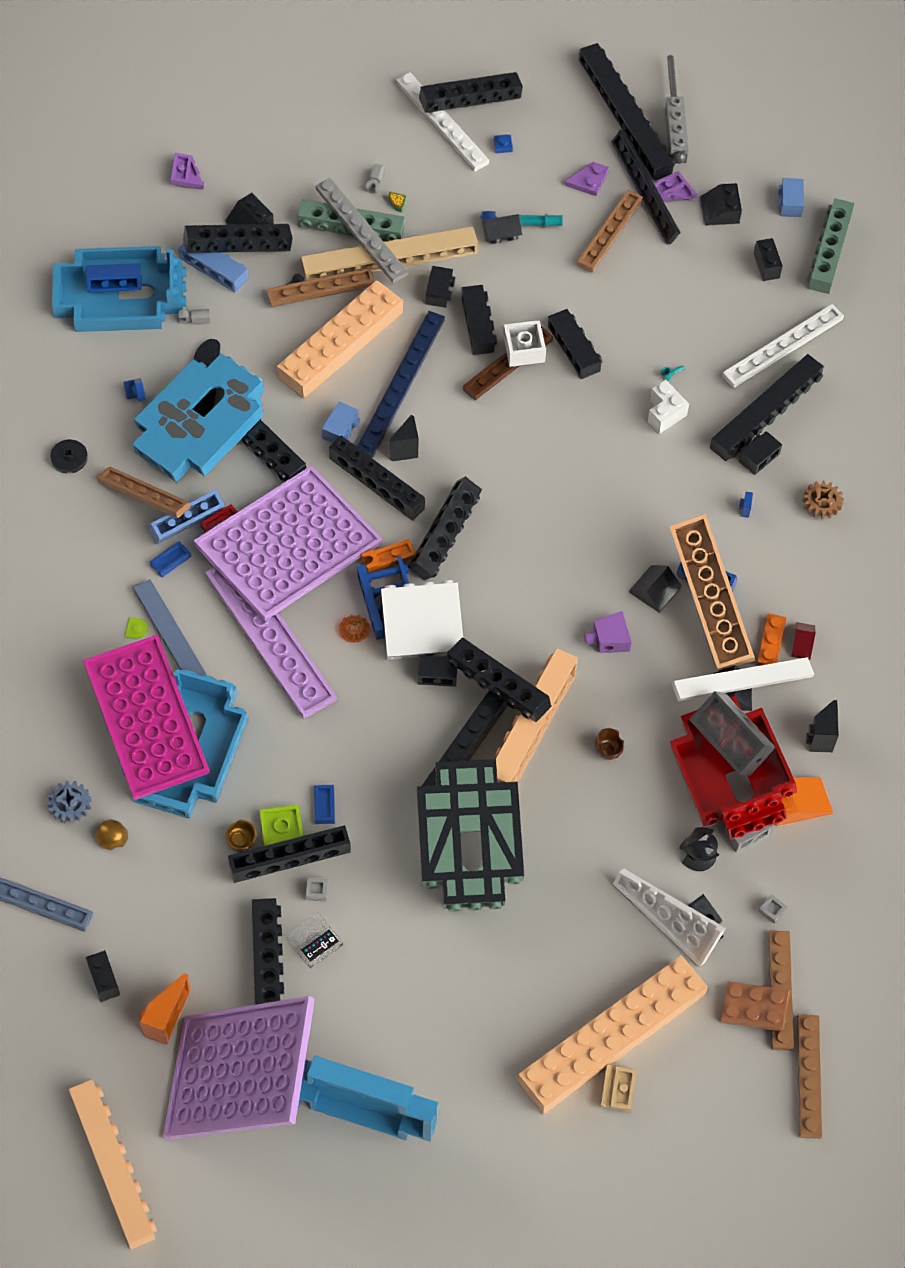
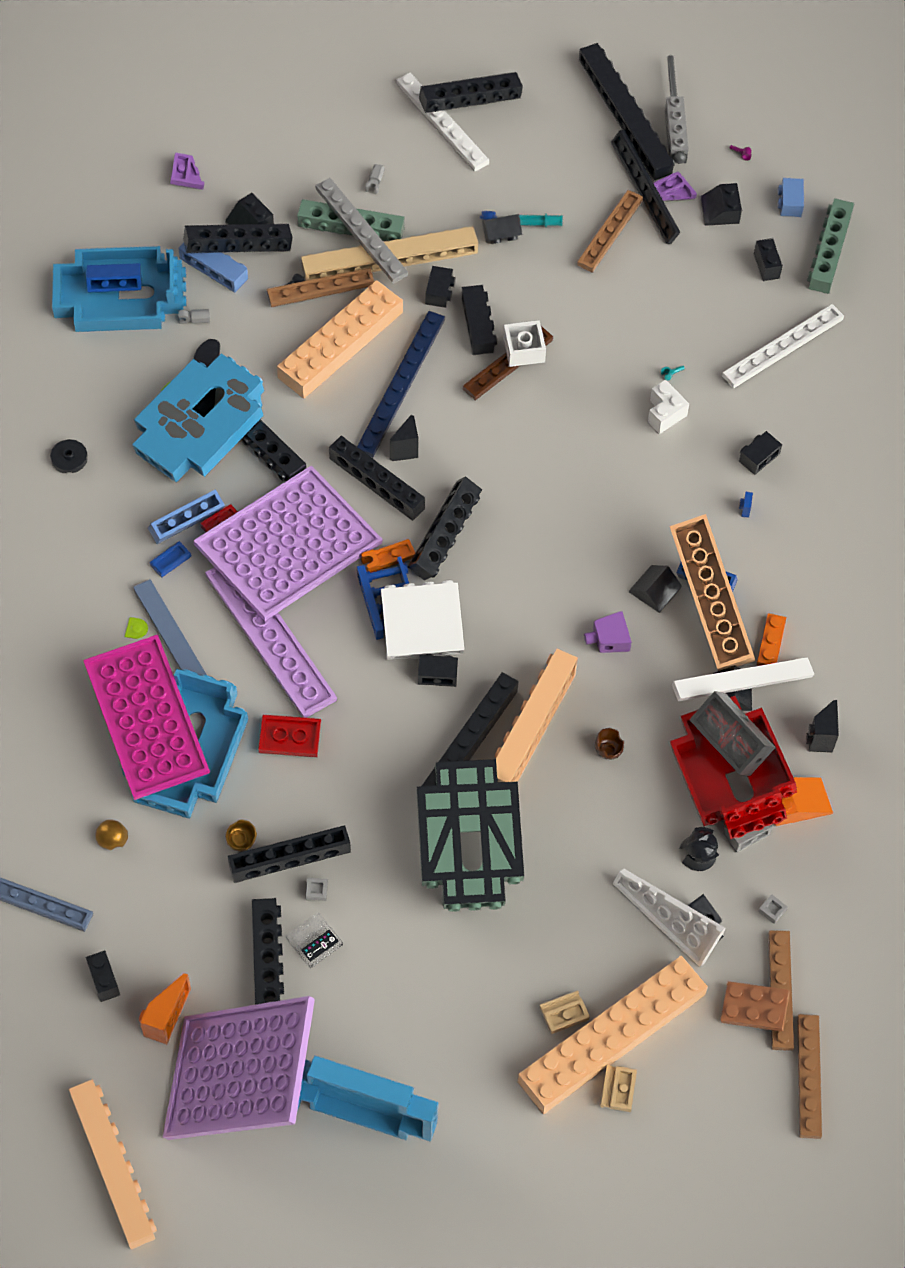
(60, 798): sand blue gear -> none
(134, 389): blue bracket -> none
(143, 492): medium nougat plate -> none
(281, 824): lime plate -> none
(289, 735): none -> red plate
(324, 804): blue tile -> none
(340, 422): medium blue brick -> none
(354, 635): clear orange gear -> none
(397, 200): tile -> none
(478, 660): black brick -> none
(503, 143): blue plate -> none
(564, 1012): none -> tan plate
(574, 343): black brick -> none
(589, 178): medium lavender wing -> none
(746, 152): none -> magenta hand
(767, 407): black brick -> none
(803, 640): dark red slope -> none
(823, 499): medium nougat gear -> none

